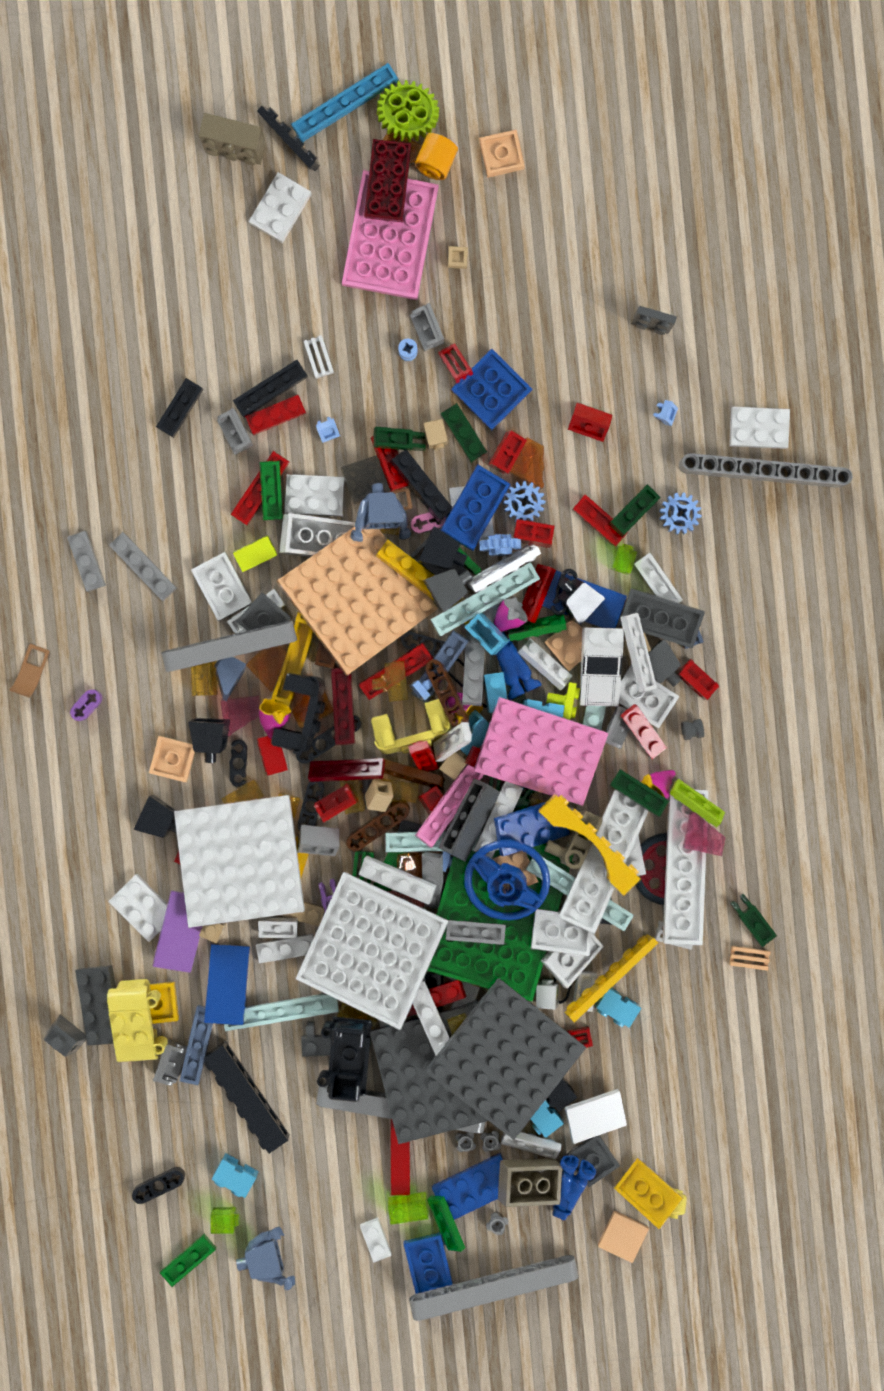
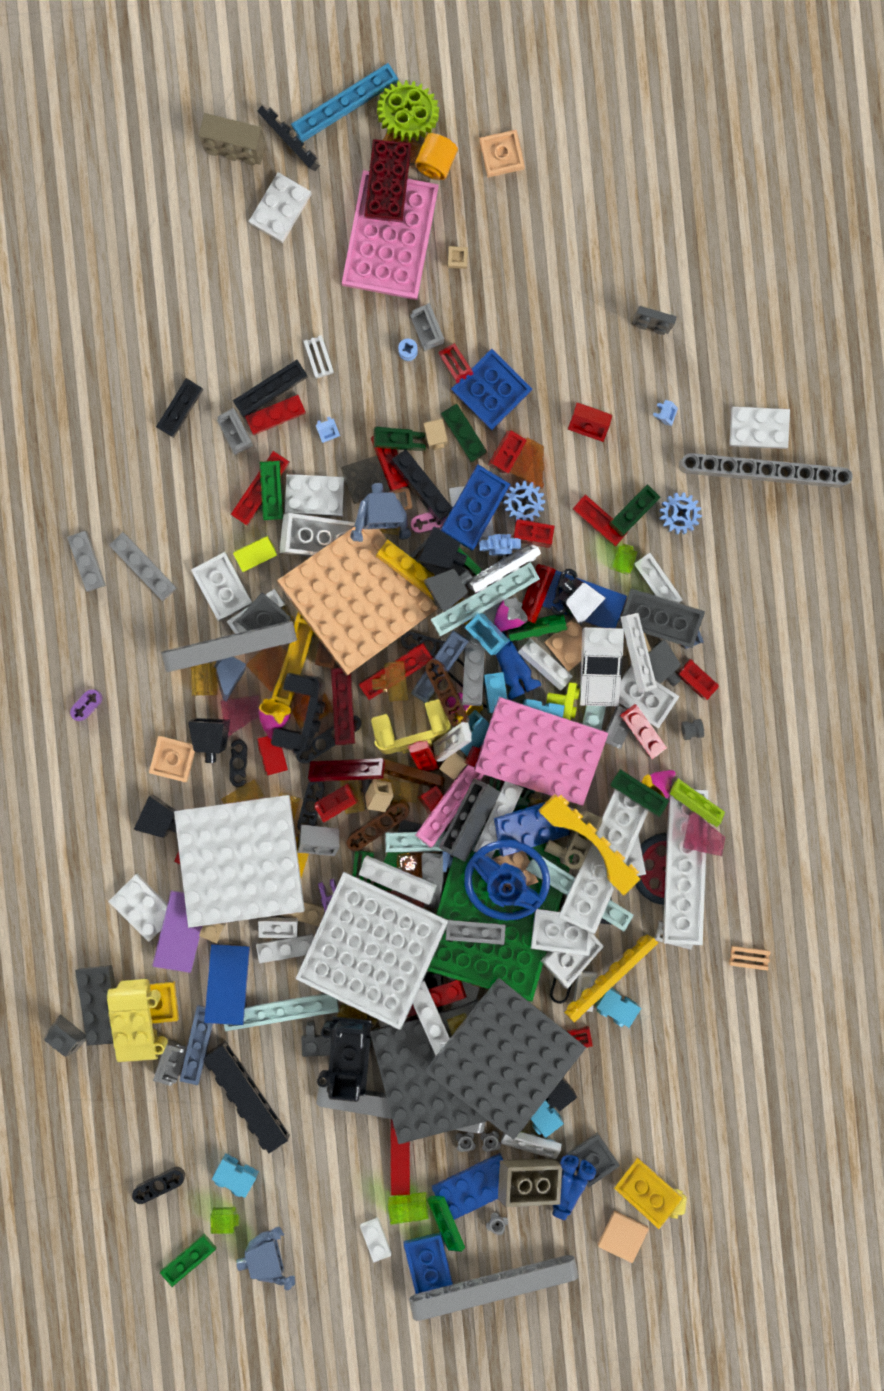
(29, 674): medium nougat piece -> none
(420, 689): light blue tile -> none
(547, 994): white brick -> none
(595, 1116): white tile -> none
(754, 922): dark green hinge -> none

